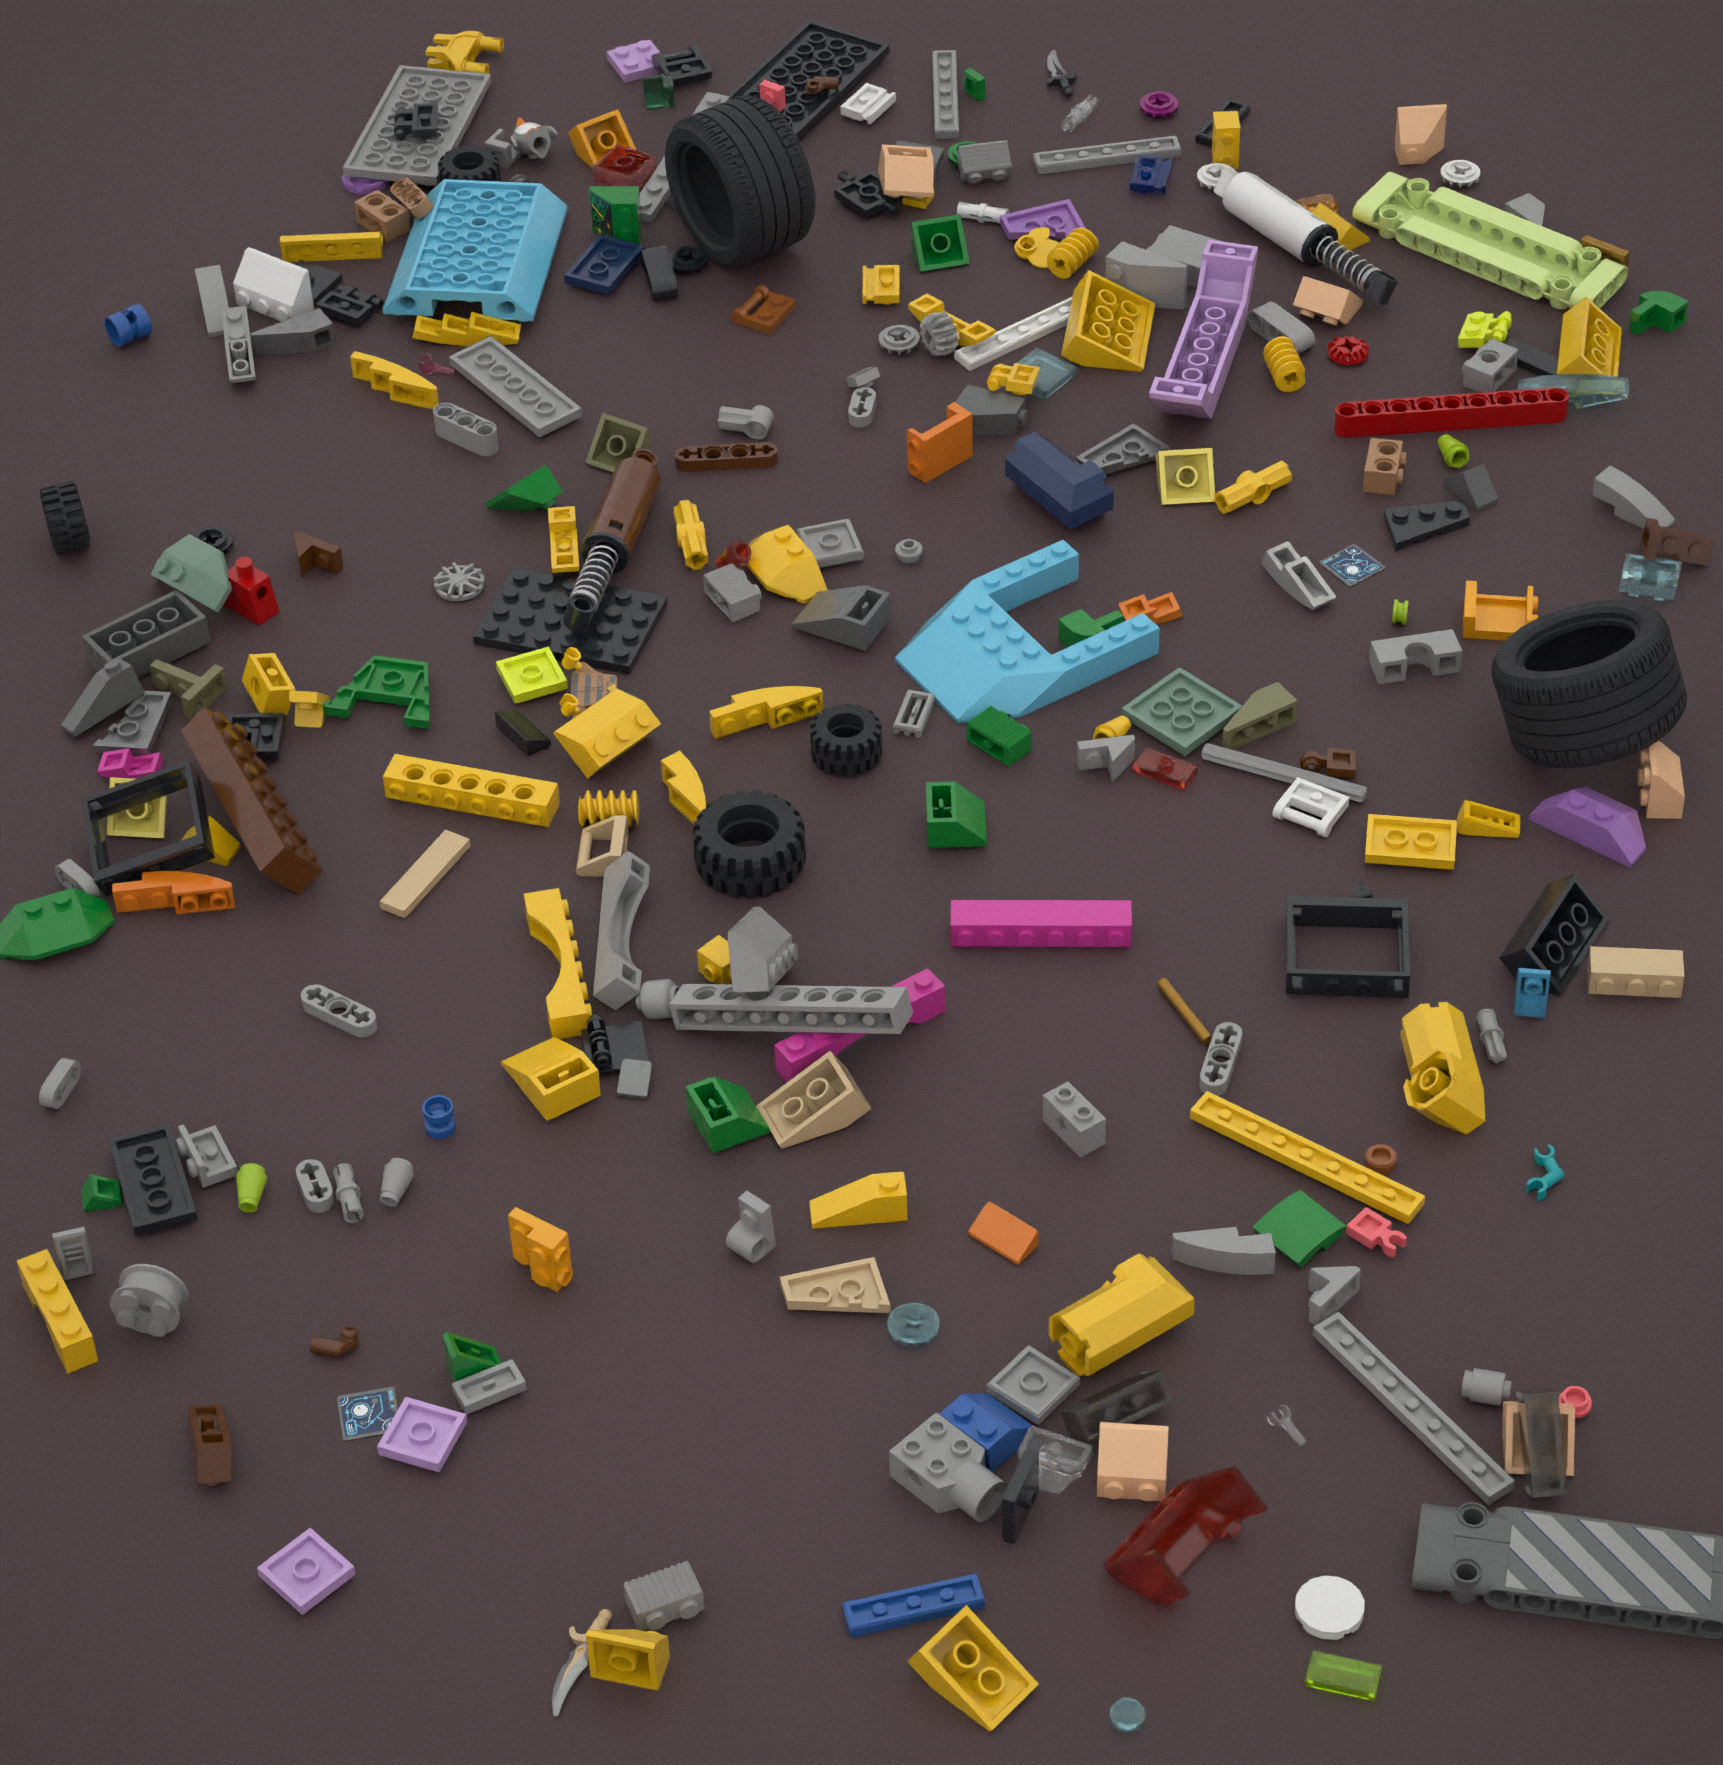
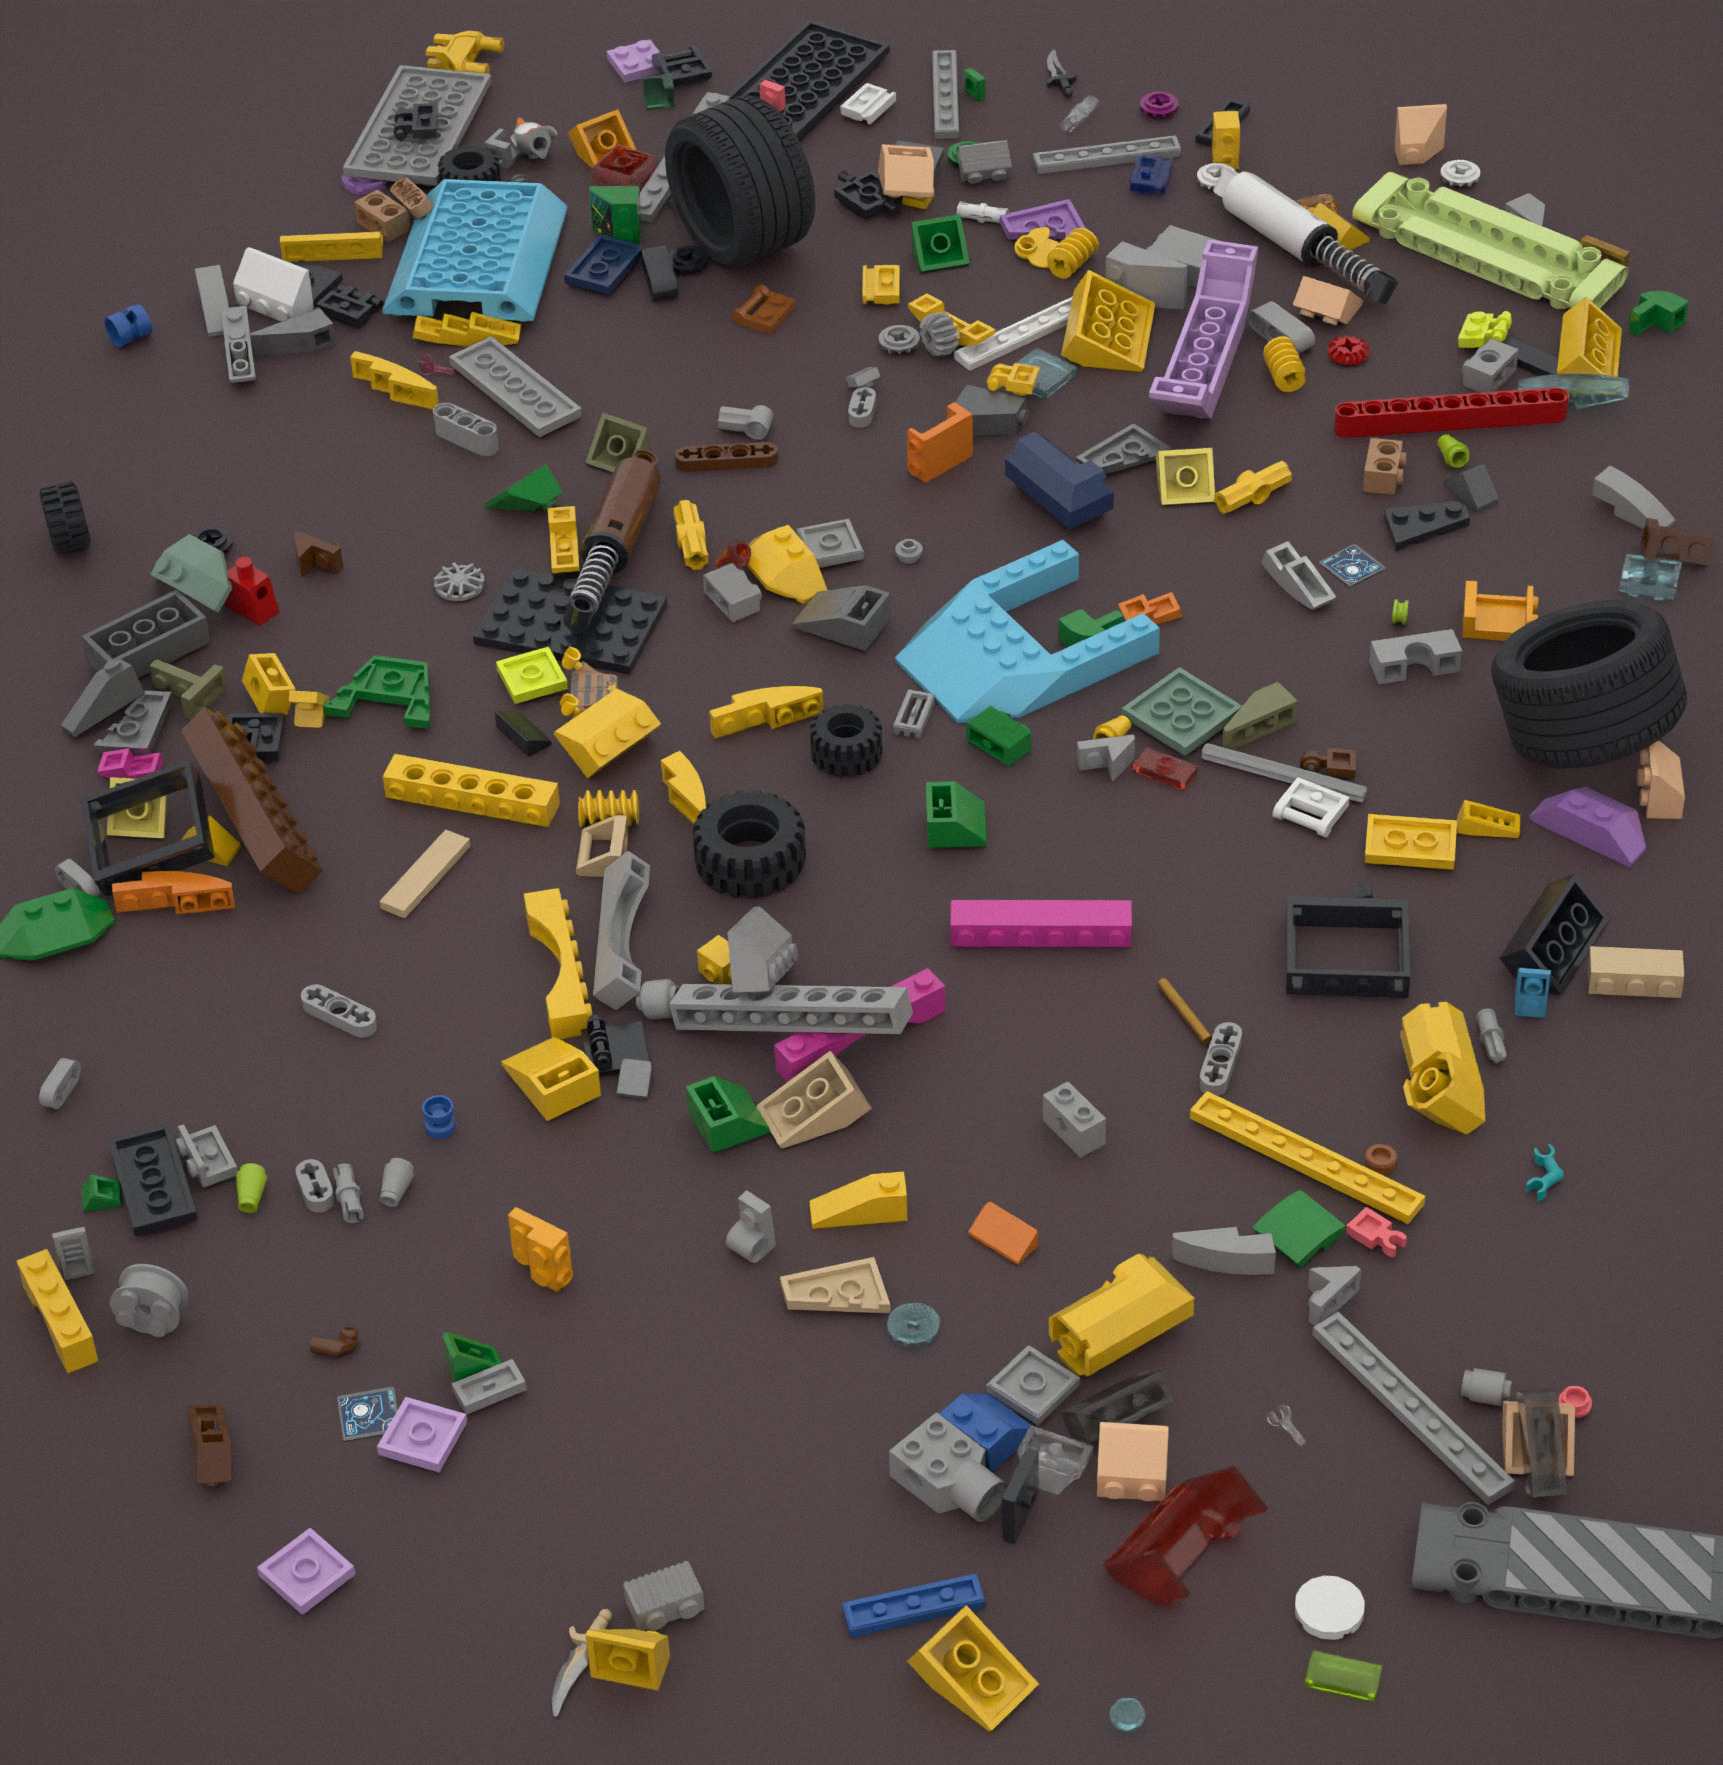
(819, 84): reddish brown arm -> none

